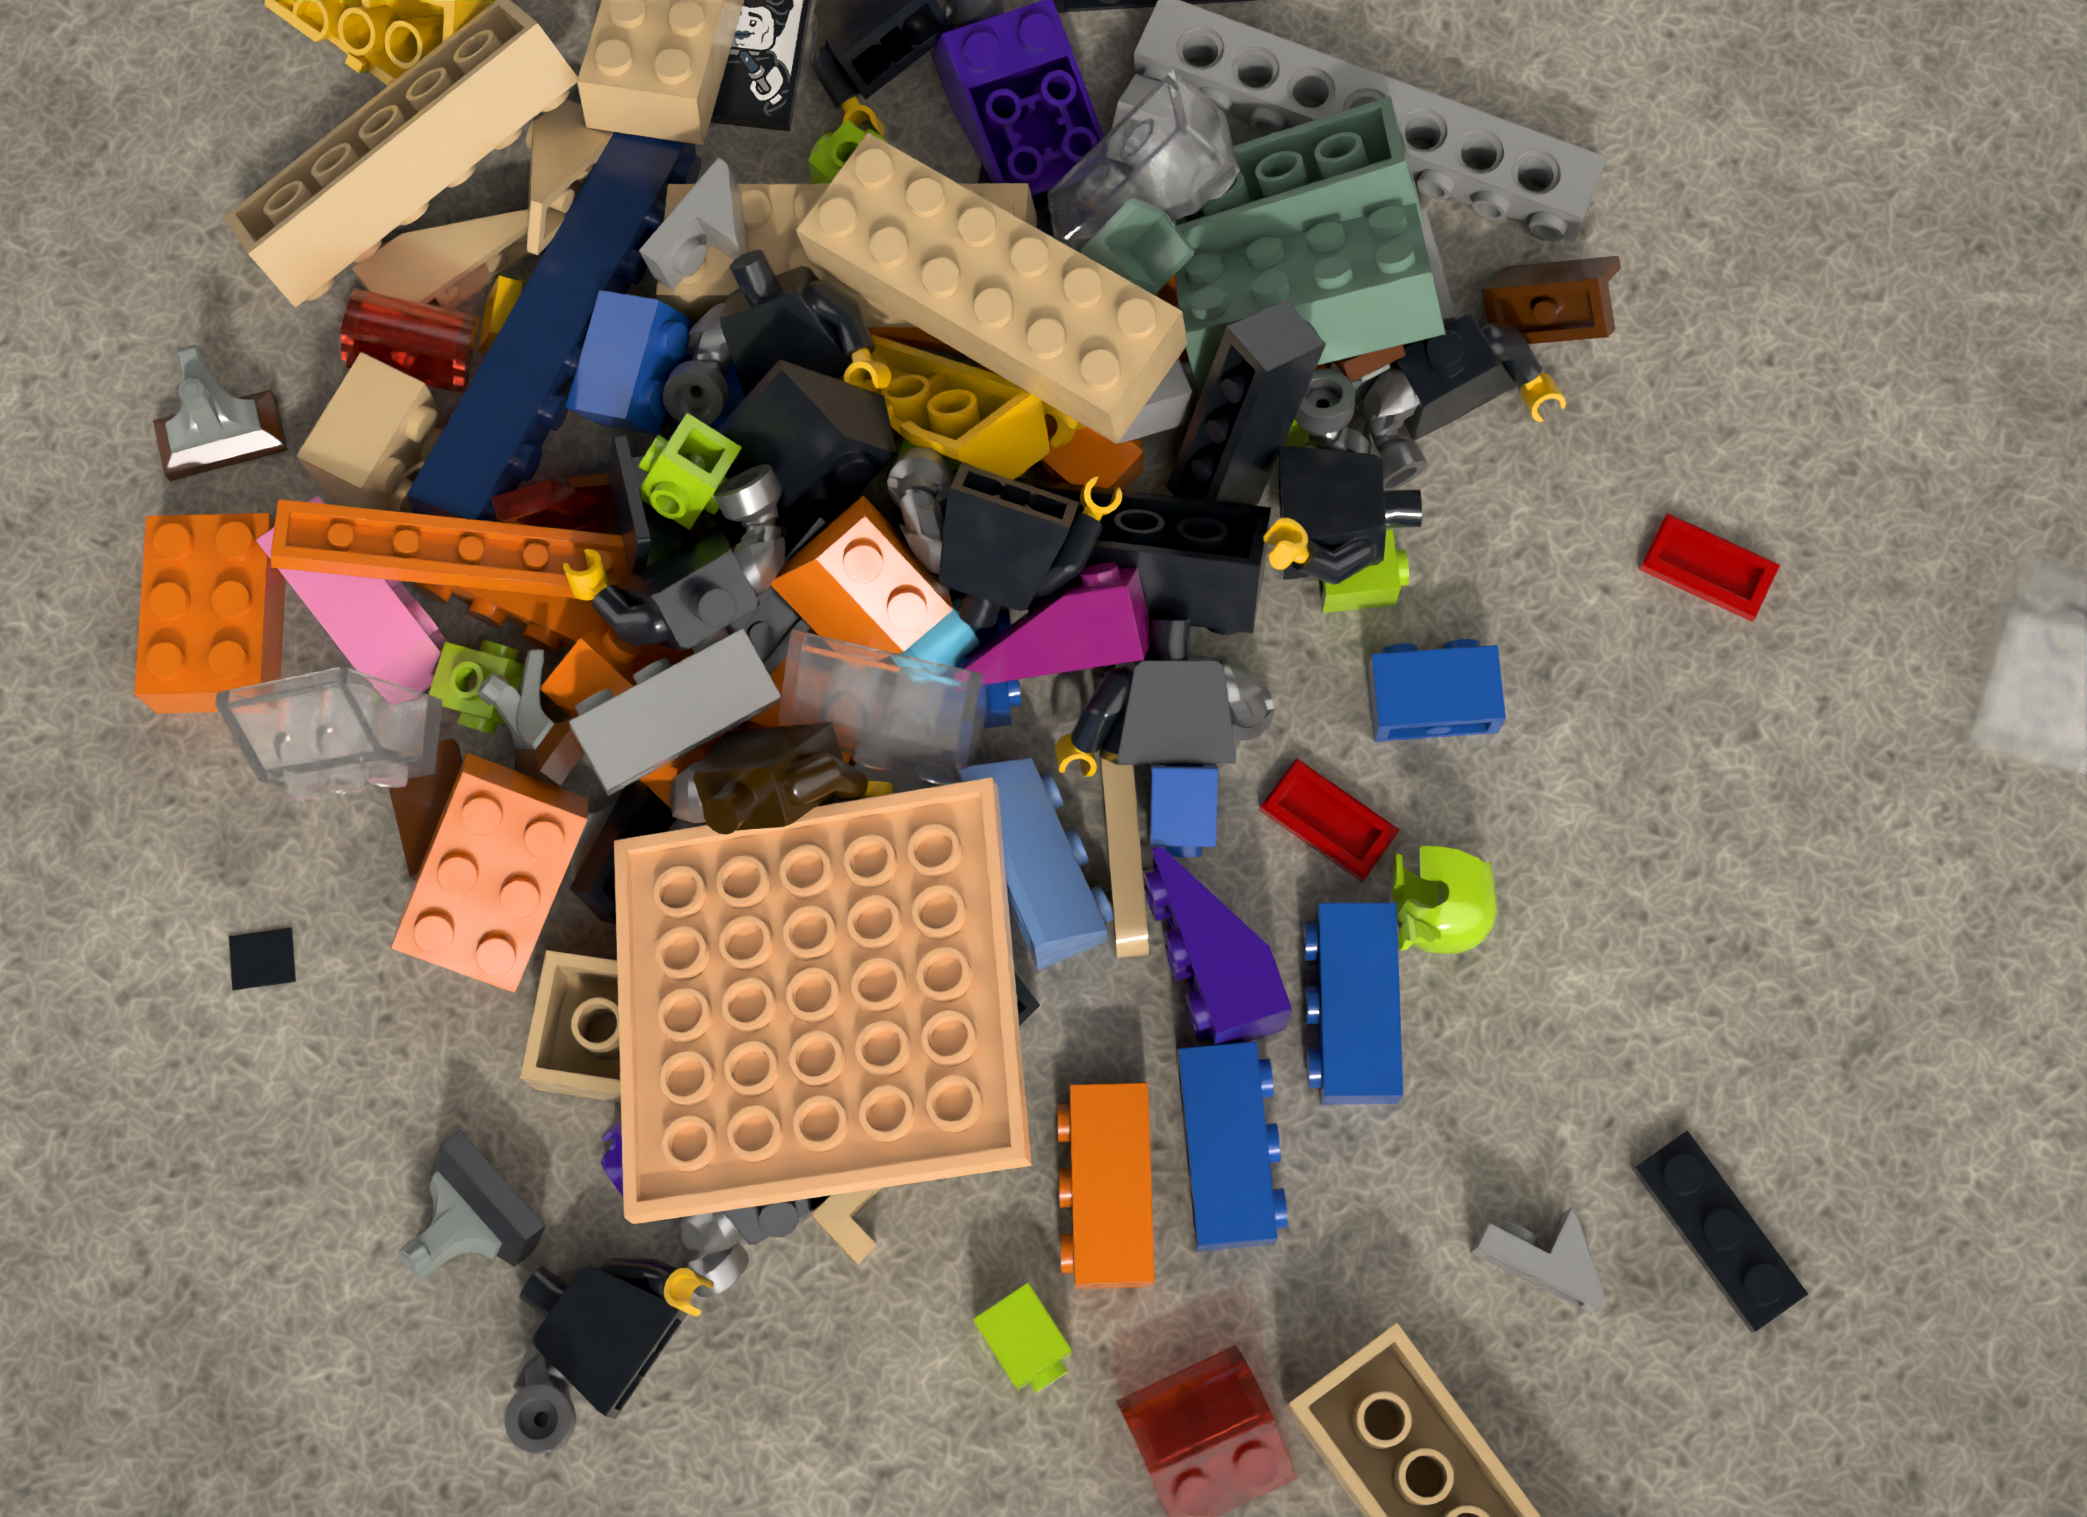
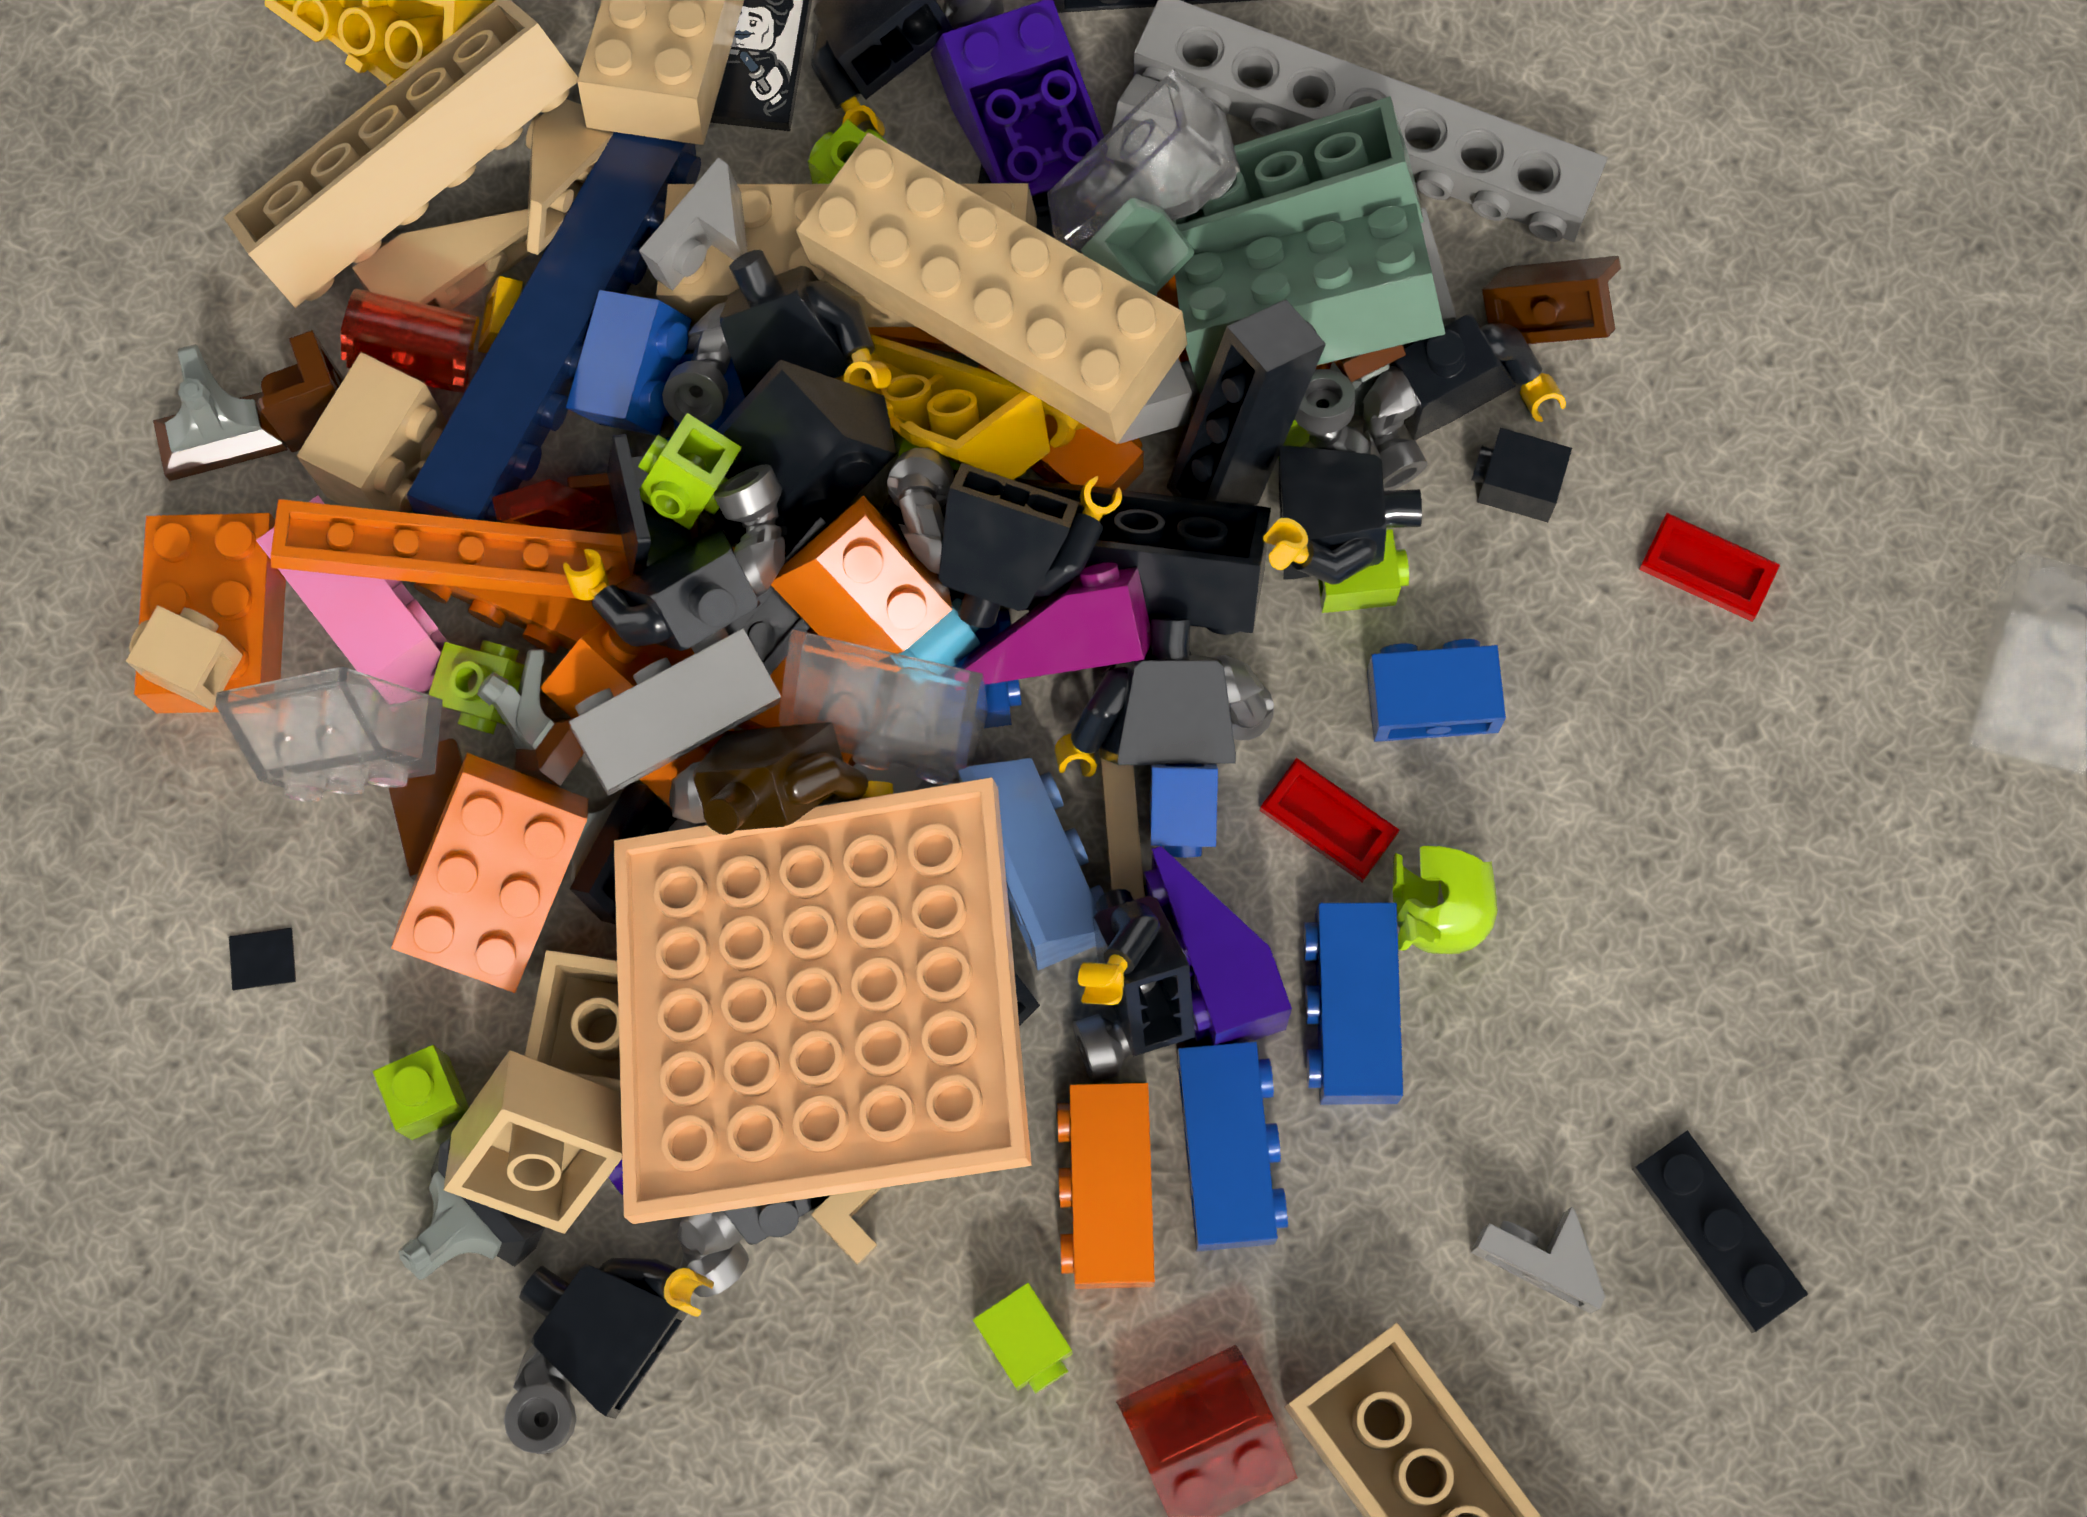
(184, 654): none -> tan brick
(301, 392): none -> reddish brown panel
(421, 1092): none -> lime brick
(536, 1143): none -> tan brick
(1139, 974): none -> black torso
(1521, 474): none -> black brick

